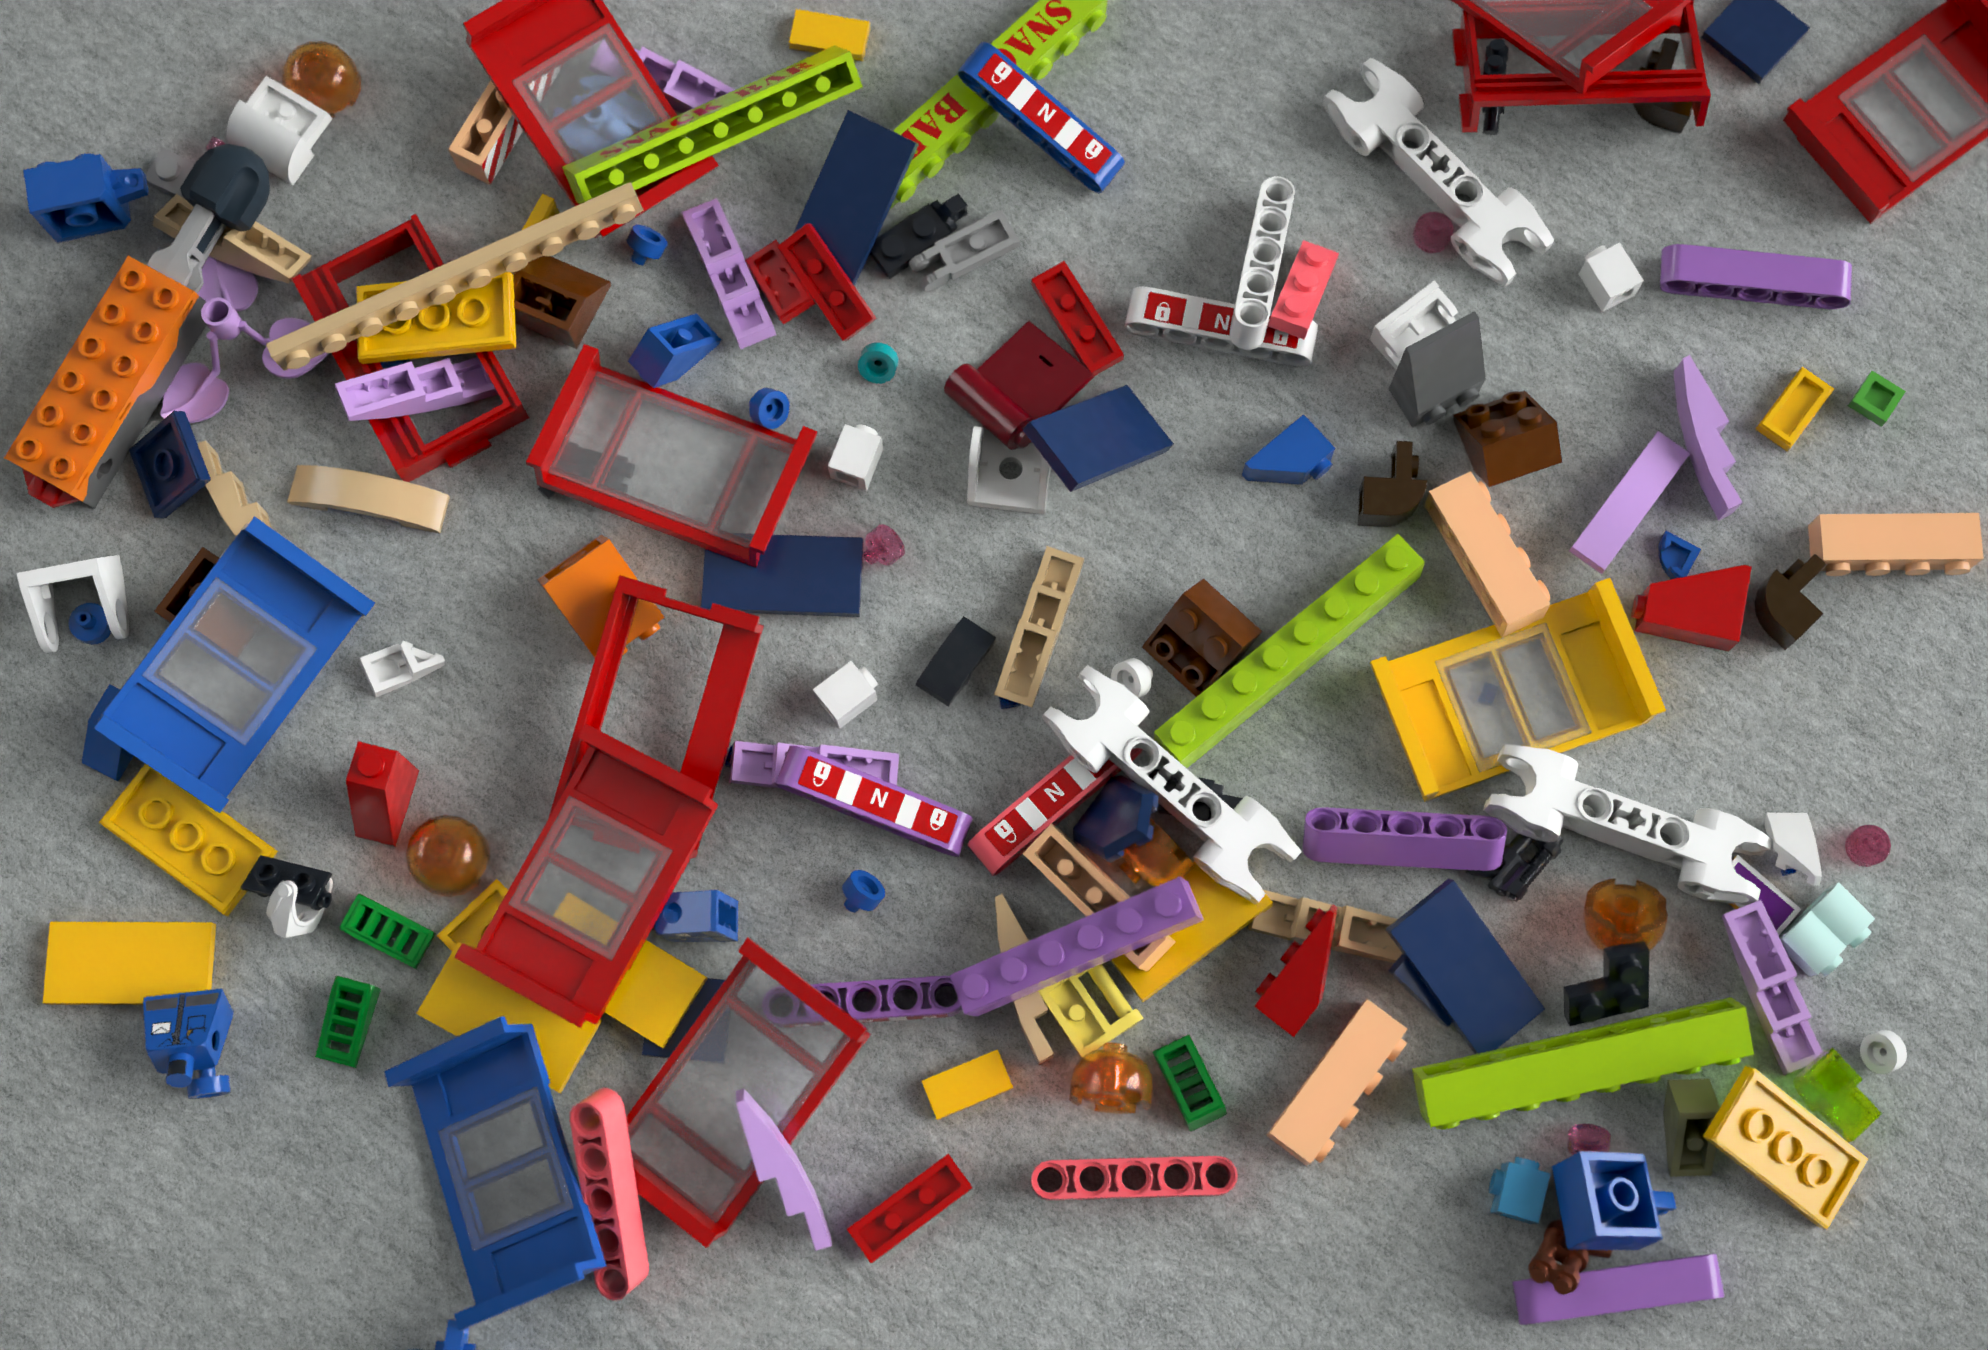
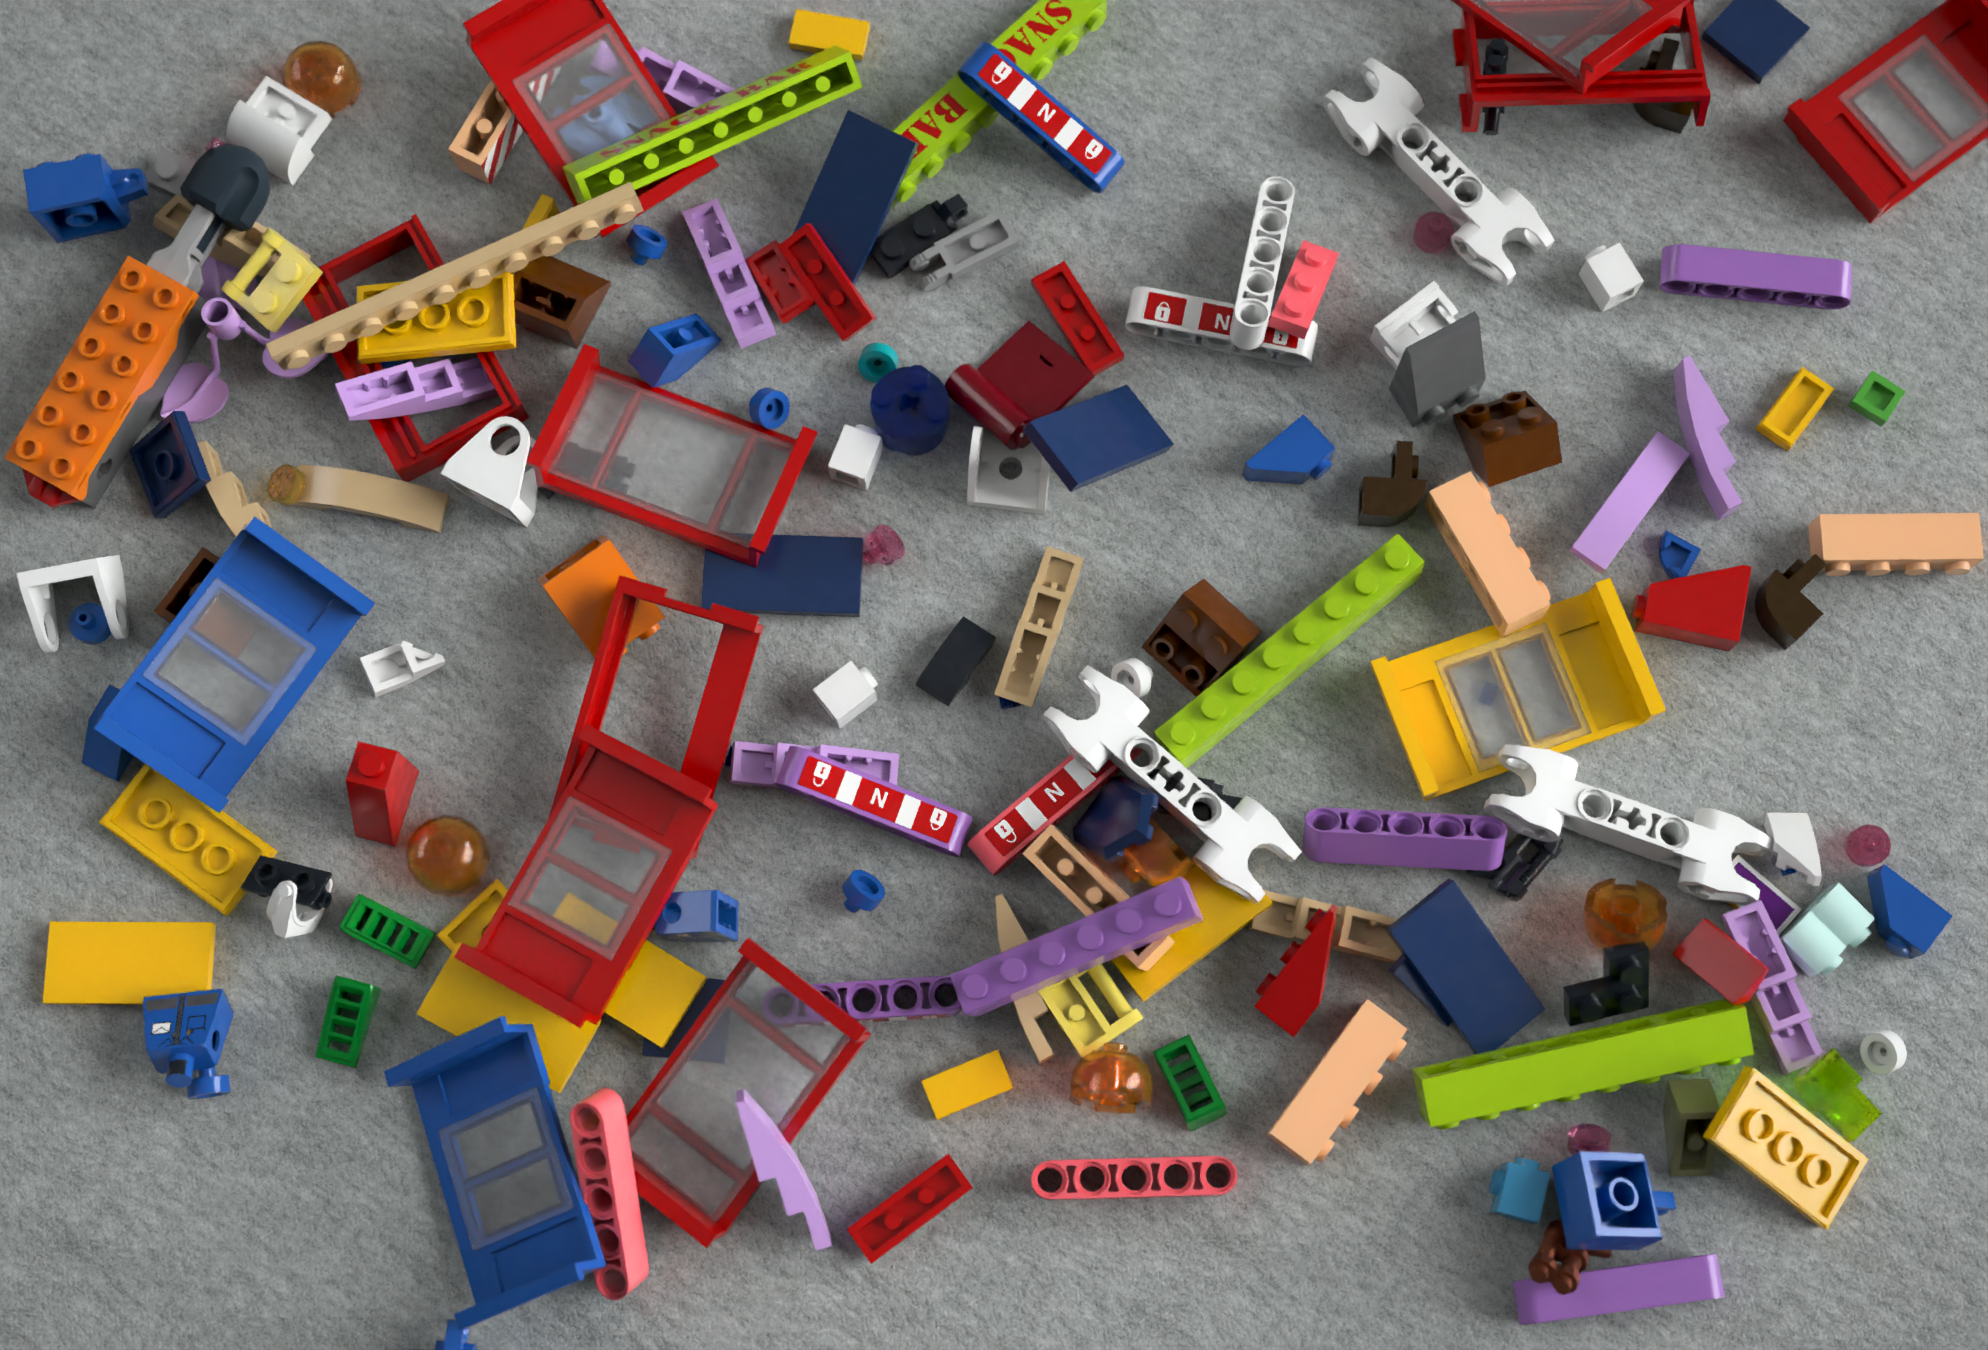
(280, 288): none -> light yellow plate
(286, 485): none -> clear yellow tile
(495, 476): none -> white hose
(914, 389): none -> clear blue brick
(1721, 962): none -> red slope
(1904, 913): none -> blue slope

